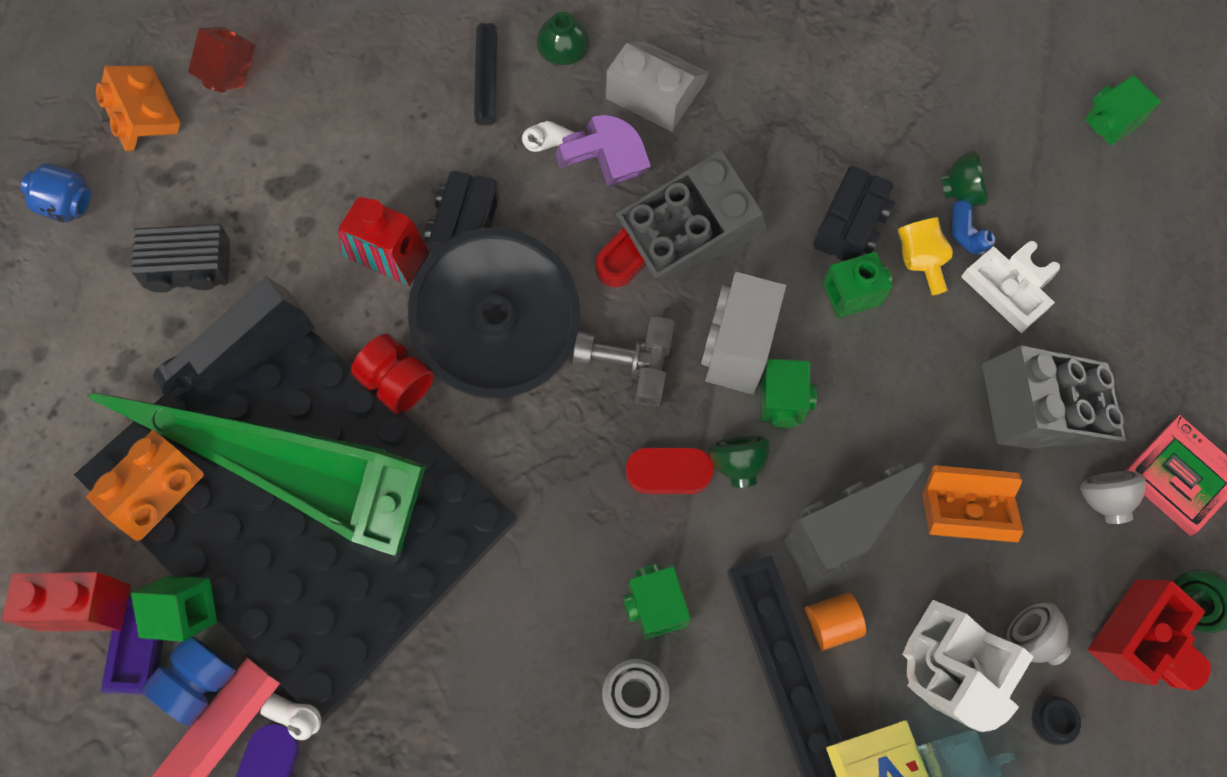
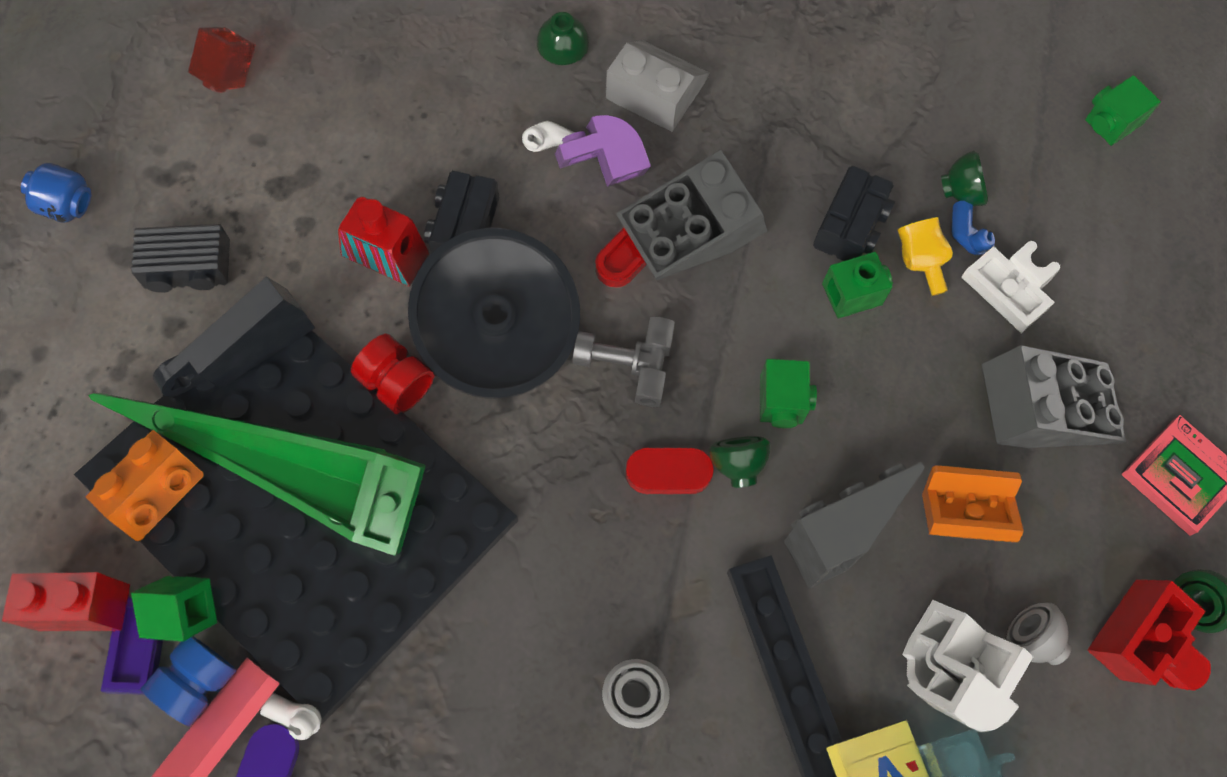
(135, 104): orange bracket -> none
(485, 74): black axle -> none
(656, 602): green brick -> none
(742, 332): light grey brick -> none
(836, 621): orange brick -> none
(1056, 720): black plate -> none
(1114, 494): light grey brick -> none

